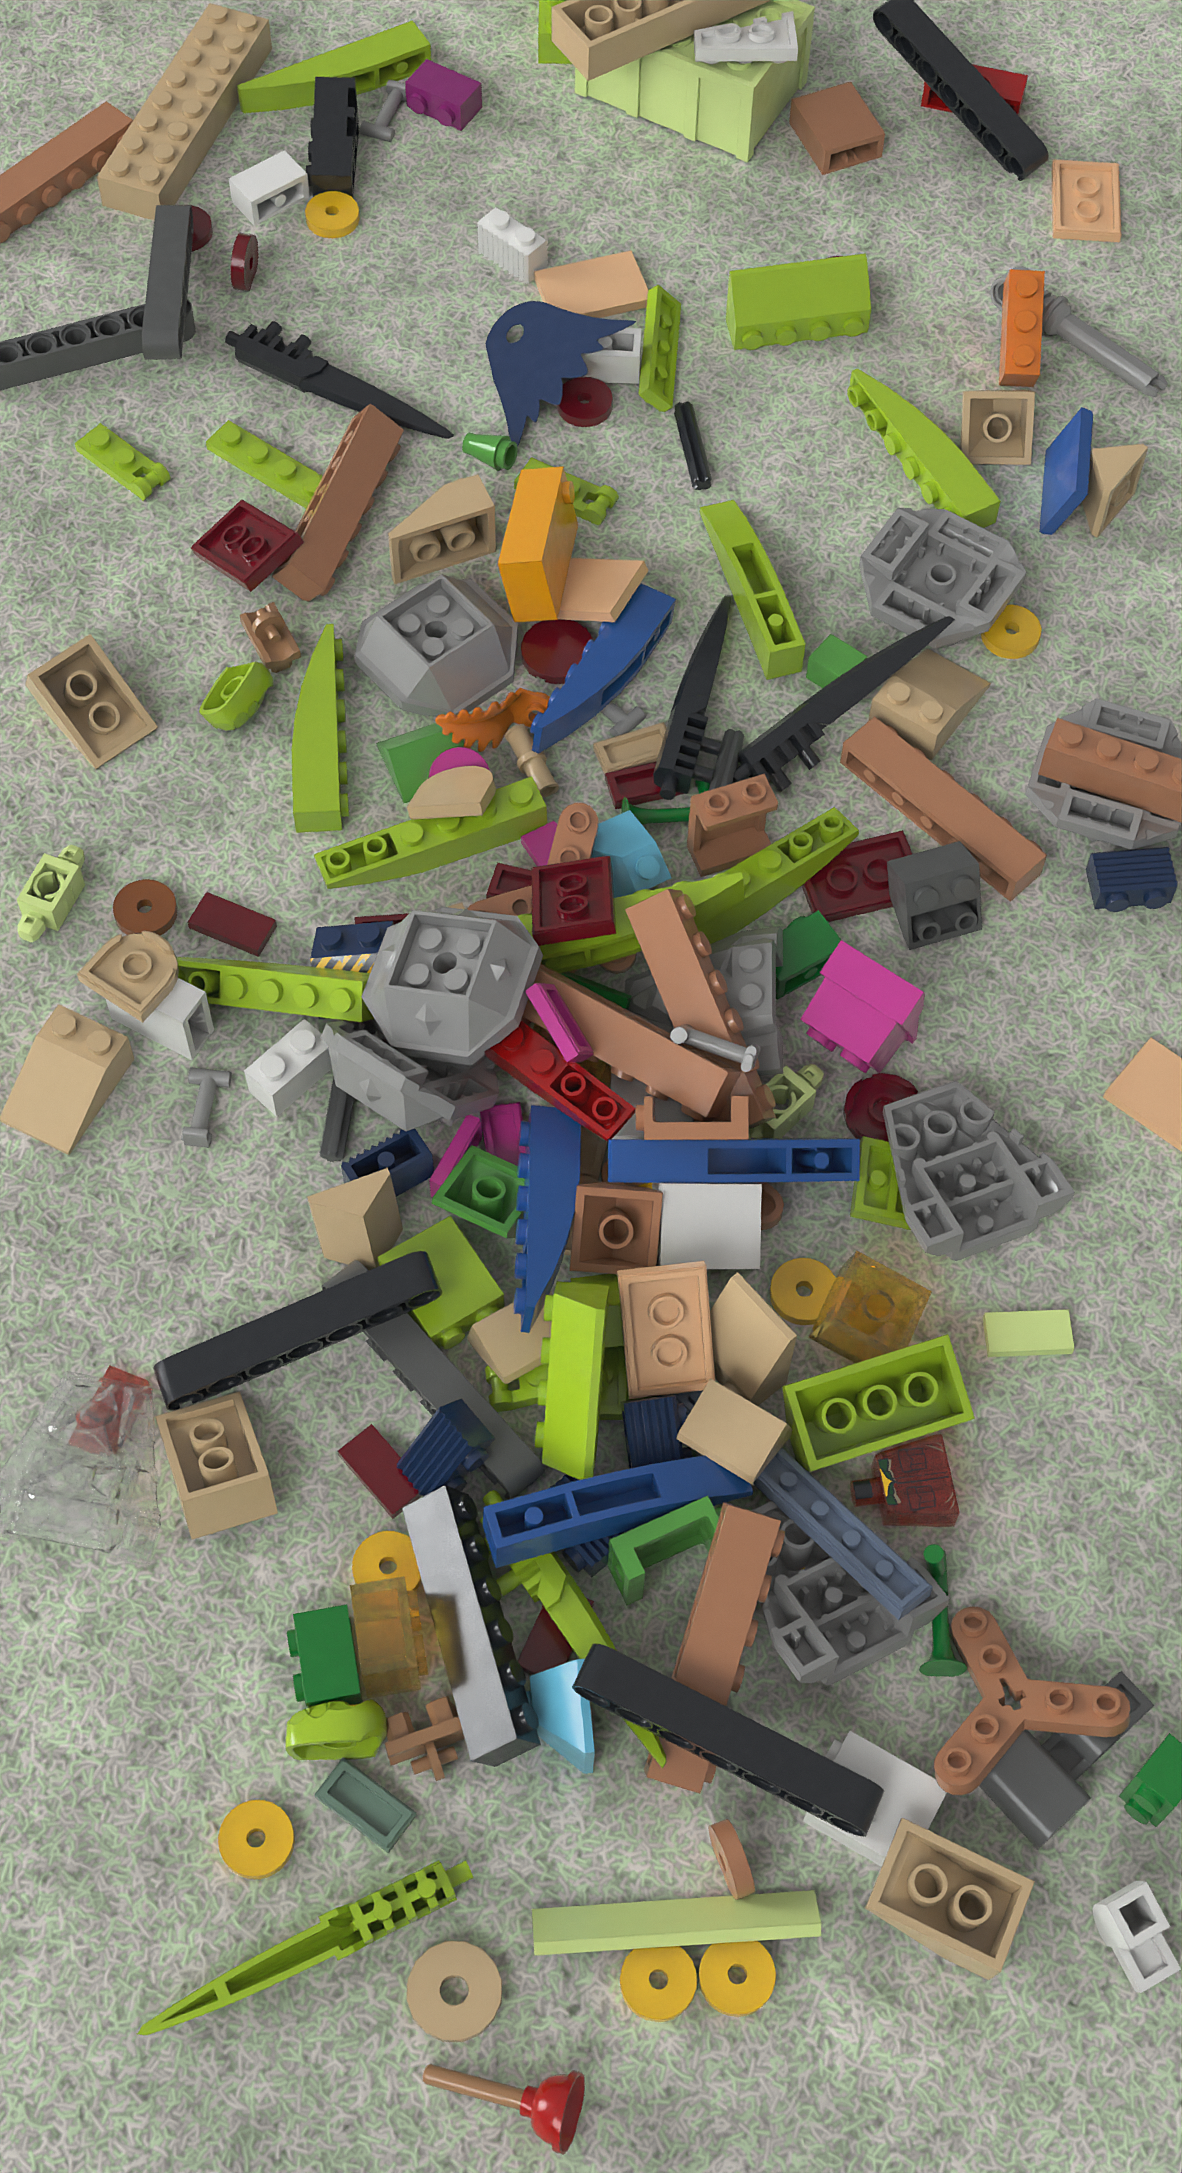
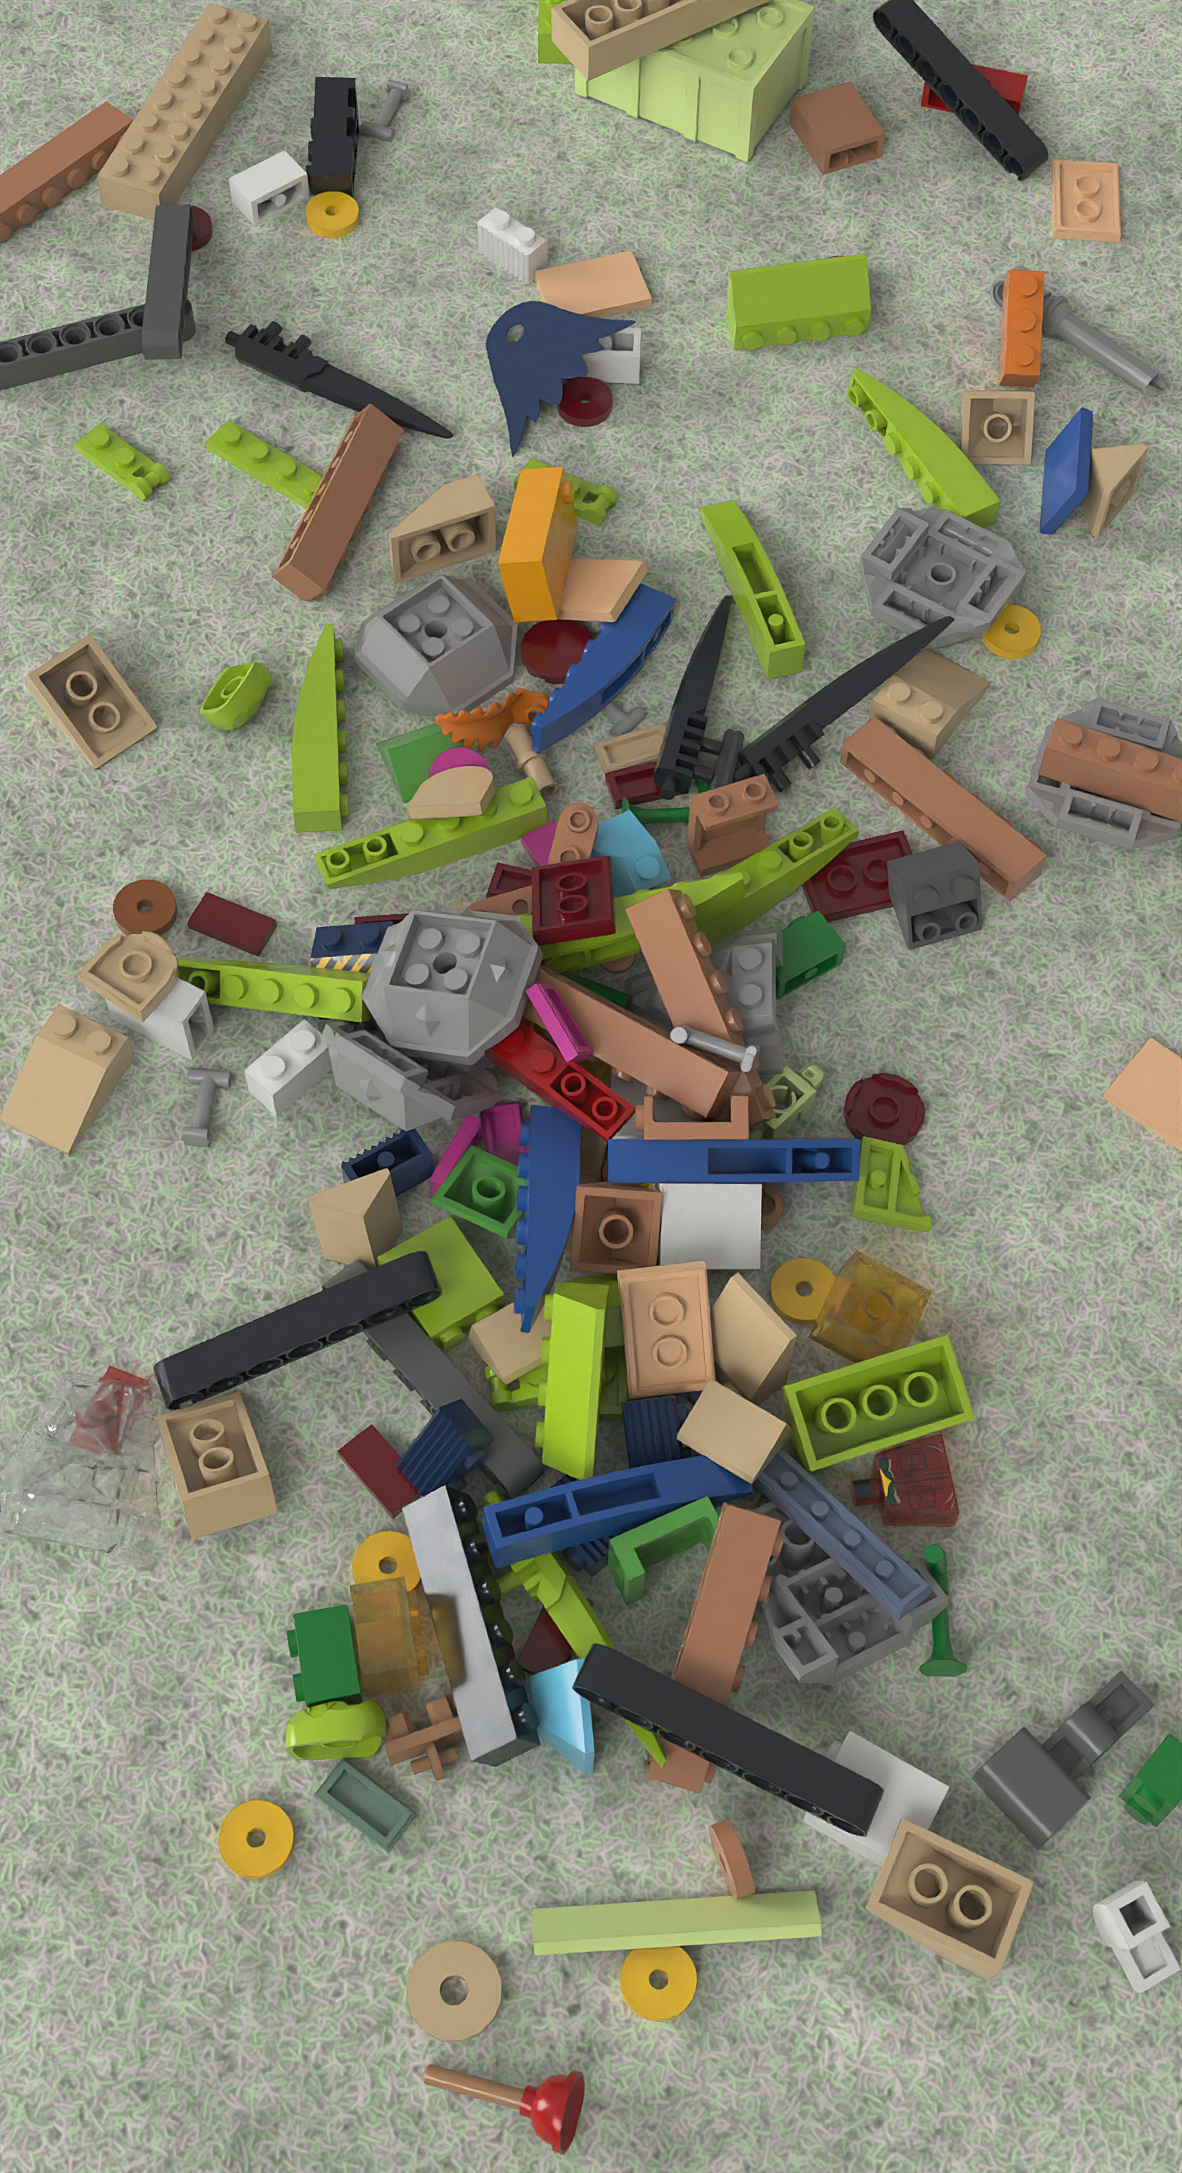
(52, 911): yellowish green piece -> none
(244, 261): dark red piece -> none
(247, 545): dark red tile -> none
(271, 637): medium nougat hips -> none
(336, 1124): dark grey axle -> none
(338, 1934): lime piece -> none
(372, 61): lime slope -> none
(443, 94): magenta brick -> none
(493, 450): bright green cone -> none
(660, 349): lime plate -> none
(692, 446): black axle -> none
(732, 1998): yellow piece -> none
(758, 42): white wing -> none
(832, 660): bright green brick -> none
(862, 1009): dark pink piece -> none
(965, 1175): light grey wedge -> none
(996, 1726): nougat piece -> none
(1028, 1333): yellowish green tile -> none
(1131, 878): dark blue brick -> none

